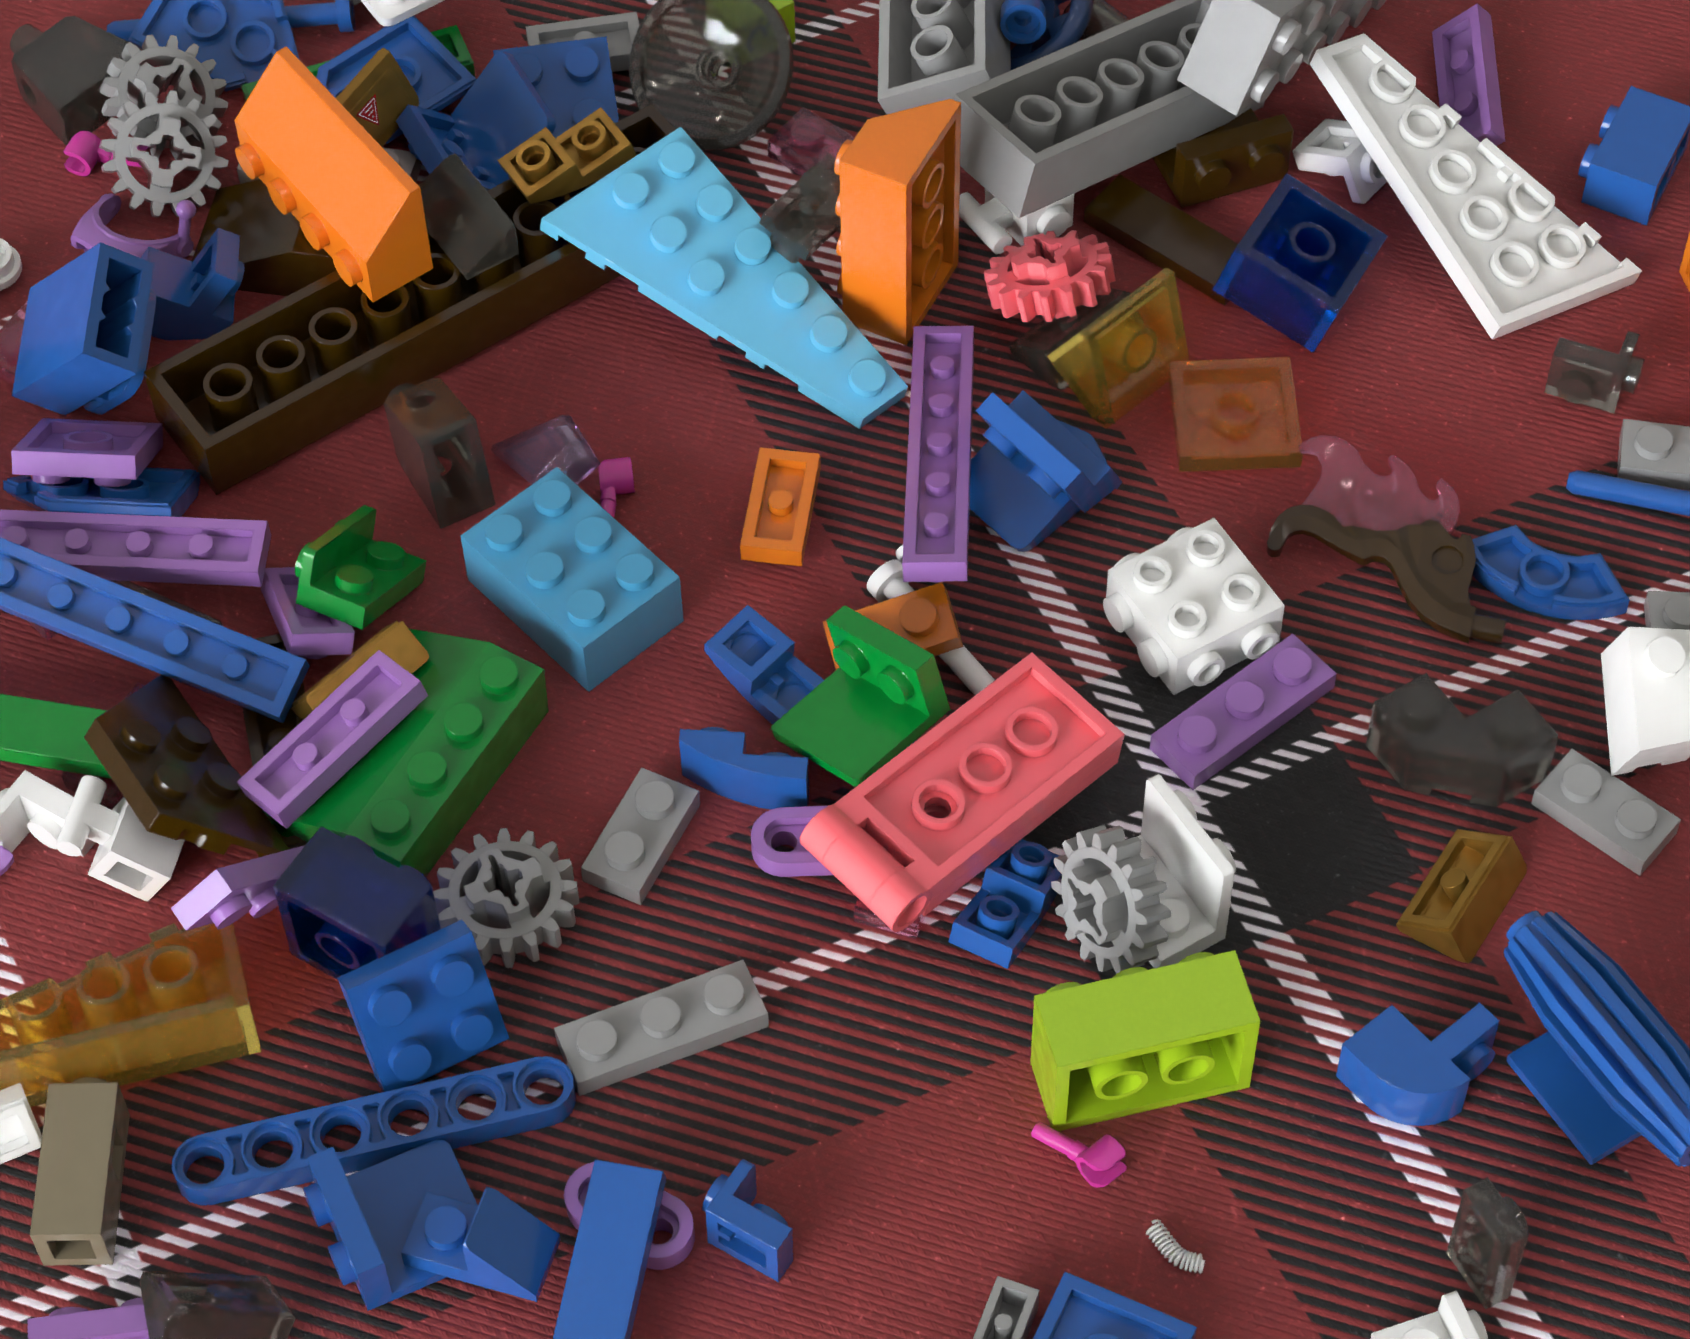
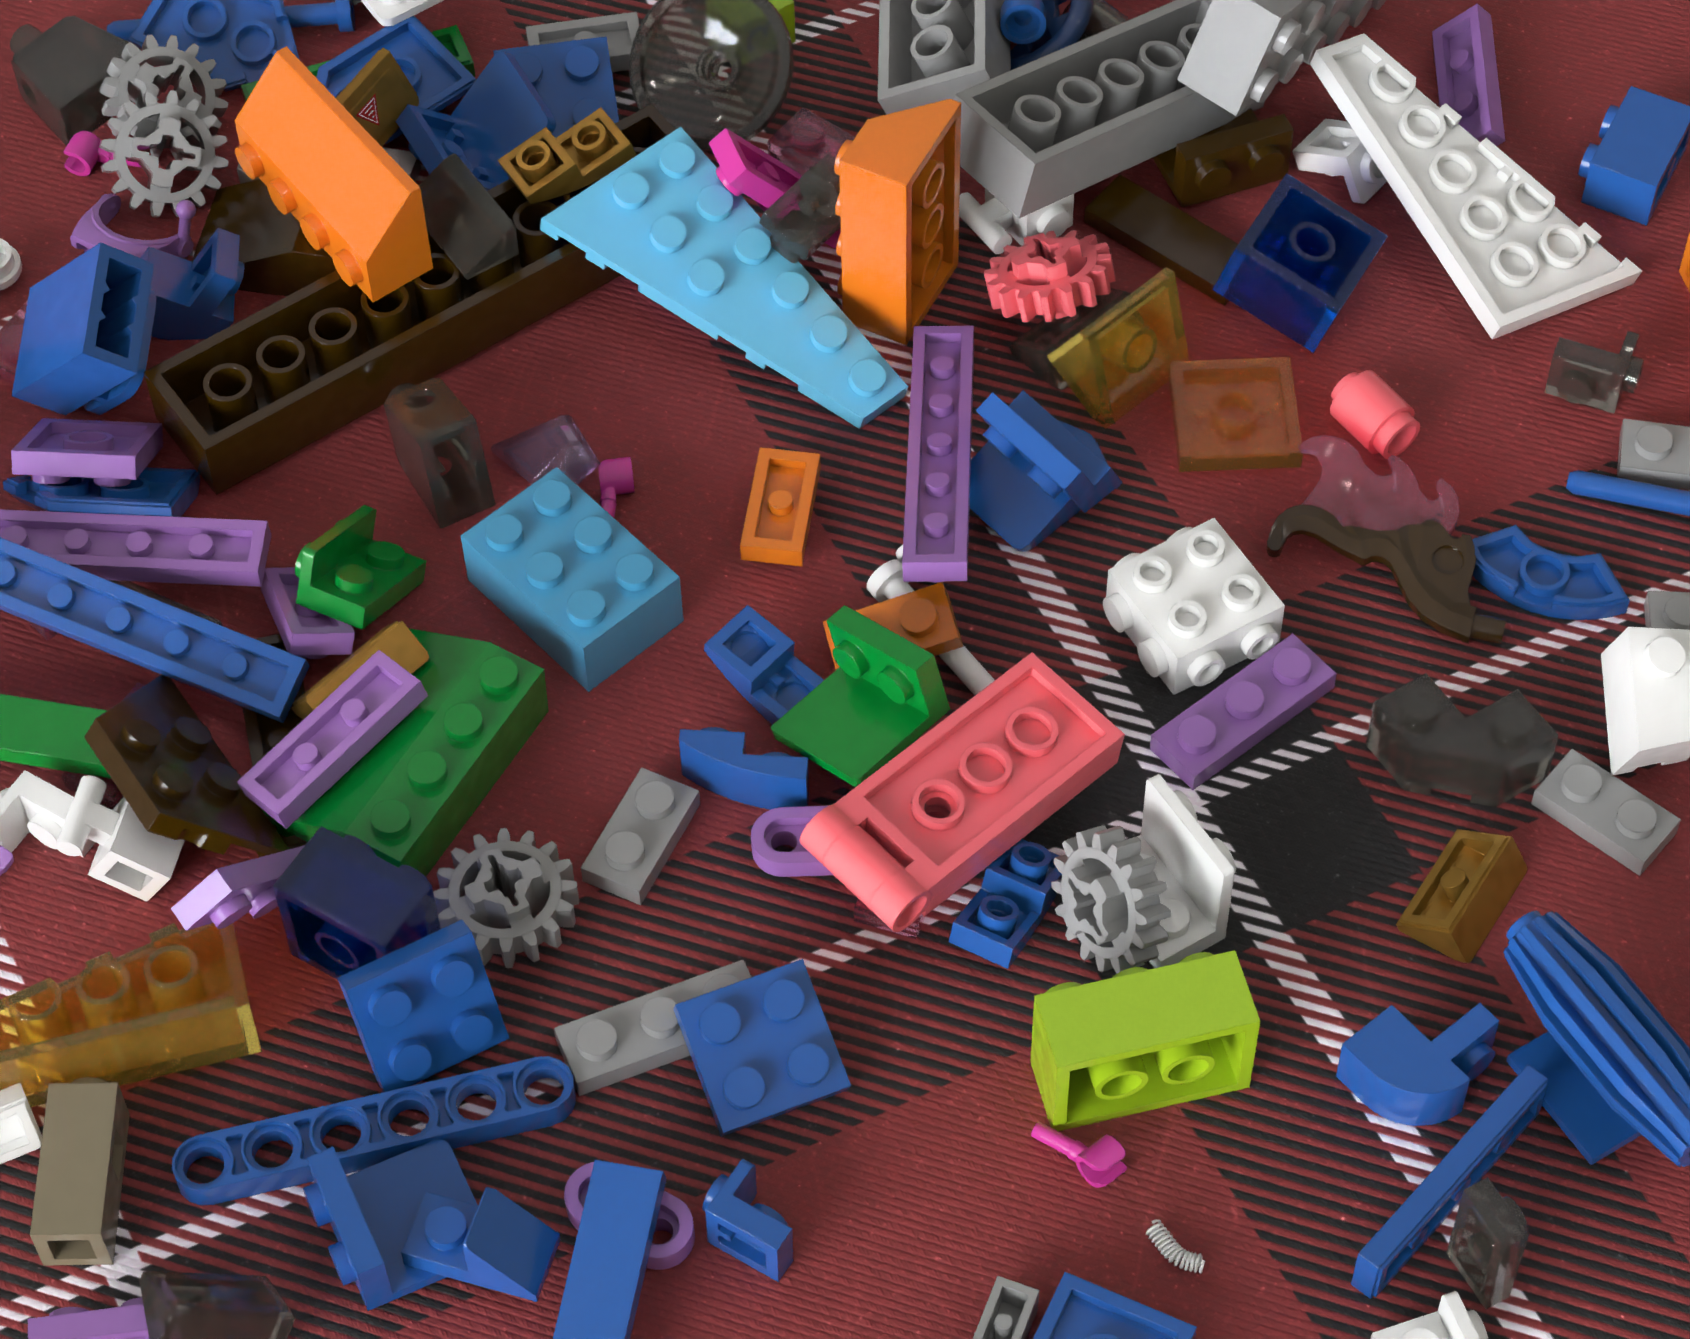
(754, 172): none -> dark pink plate
(761, 1047): none -> blue plate
(1374, 413): none -> coral brick
(1444, 1186): none -> blue tile

